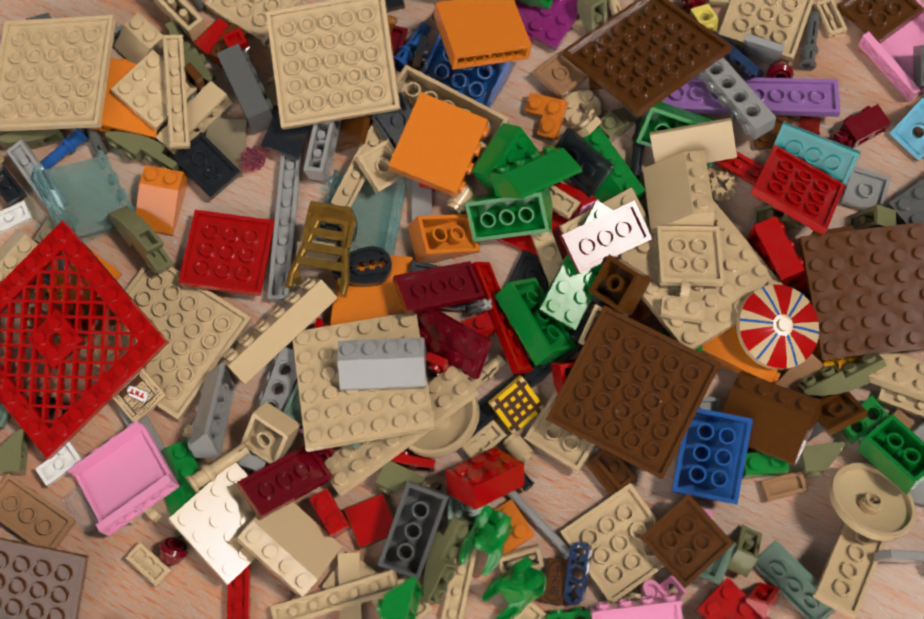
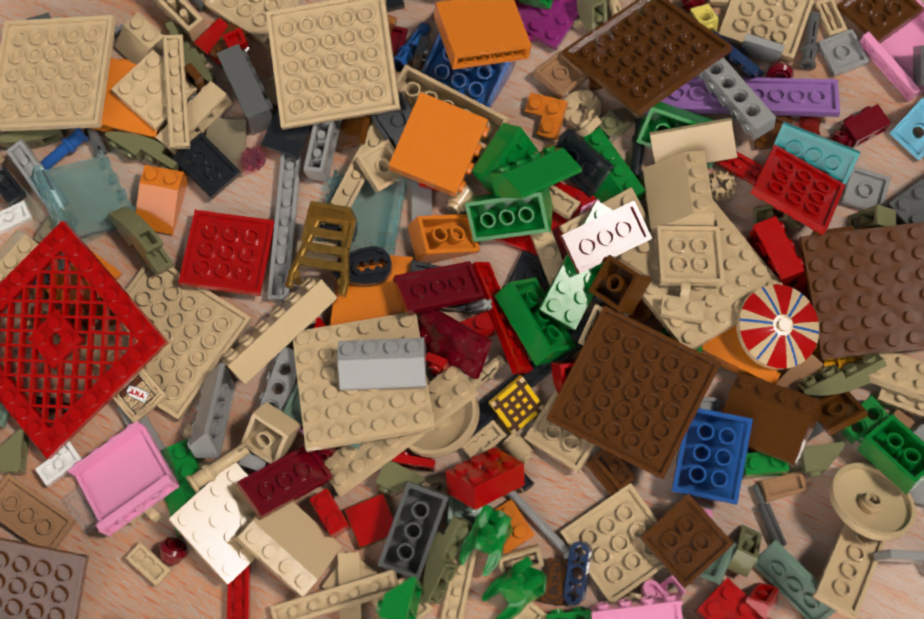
(769, 518): none -> dark grey axle
(842, 53): none -> light grey tile

